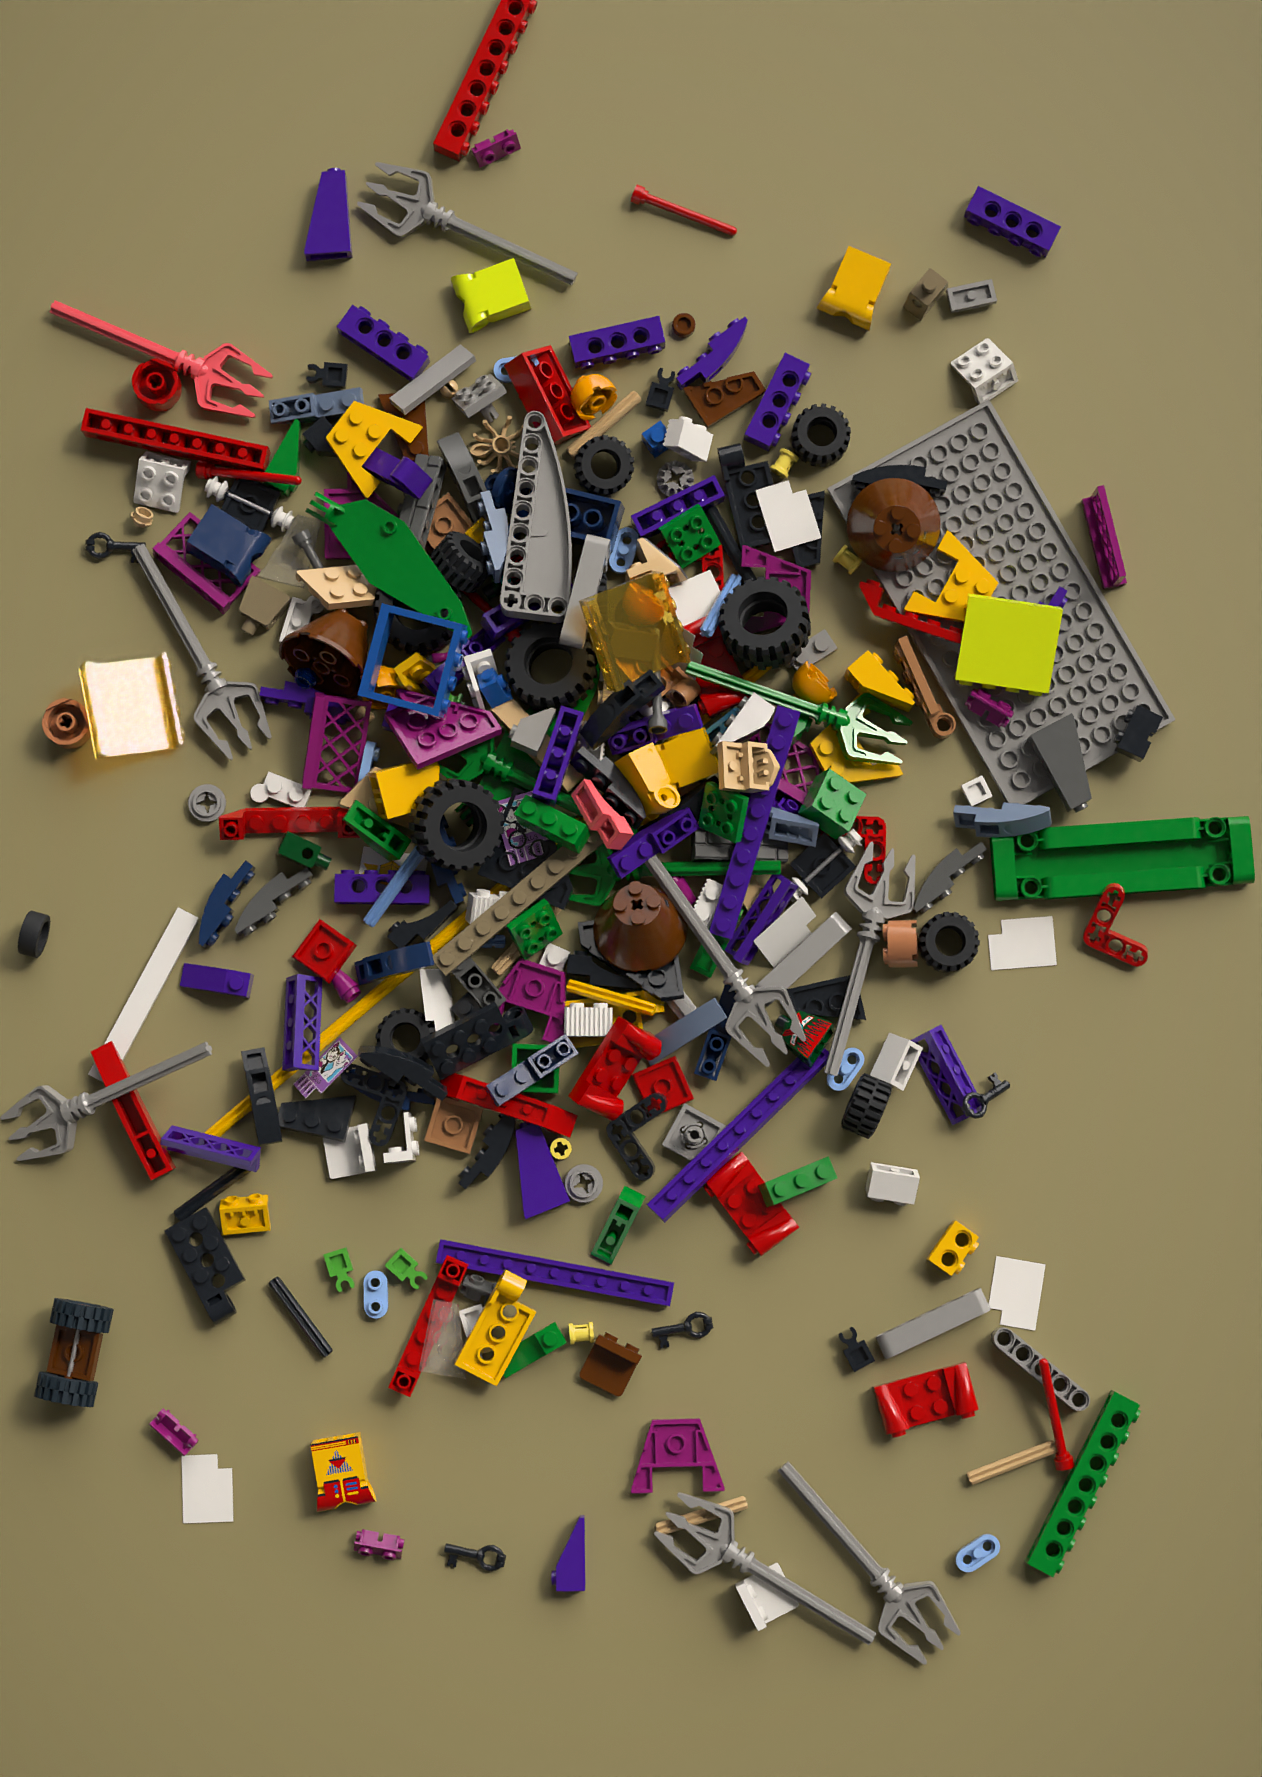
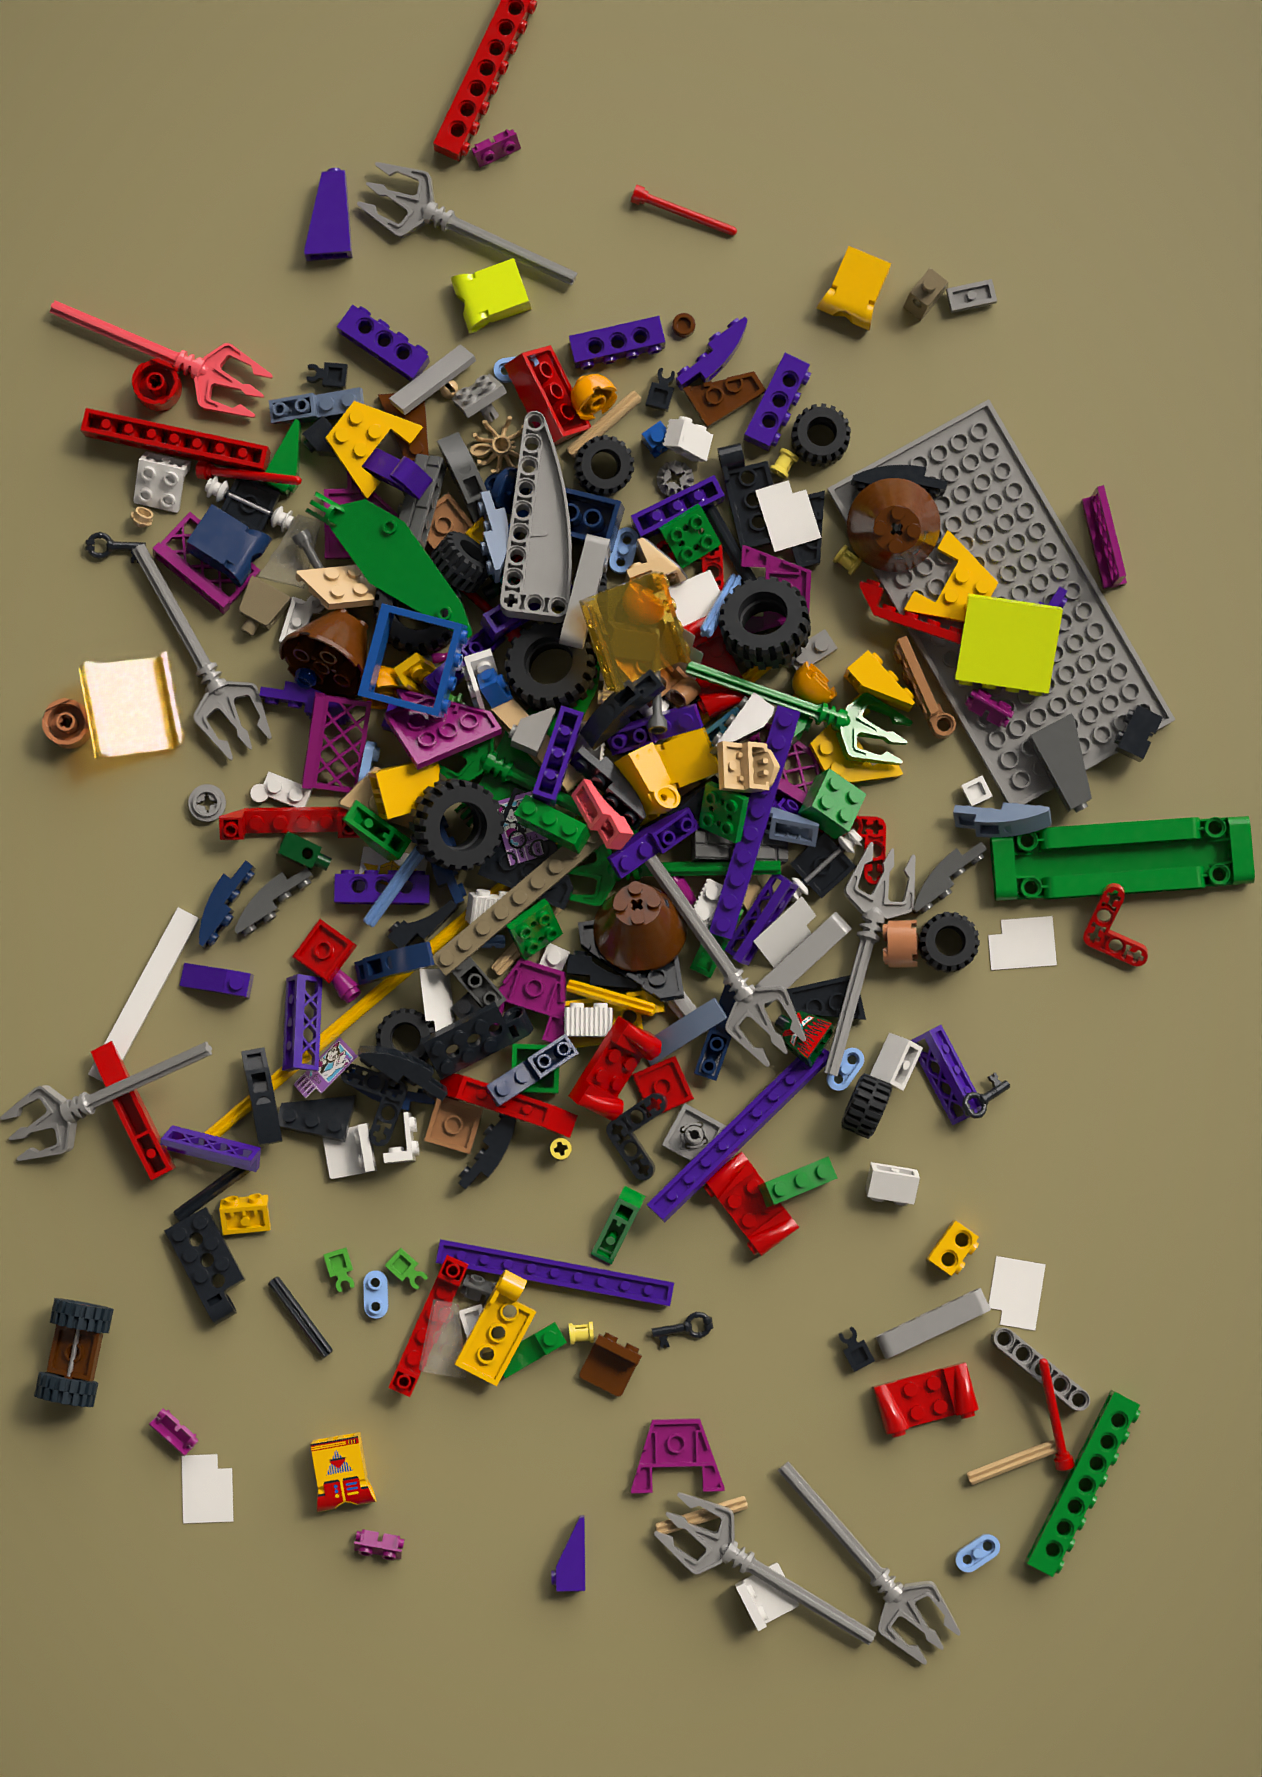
(34, 934): black tyre -> none
(361, 712): tan hinge -> none
(478, 1555): black piece -> none
(539, 1176): dark purple slope -> none
(594, 1187): light grey gear -> none
(986, 370): white bracket -> none
(1006, 210): dark purple brick -> none

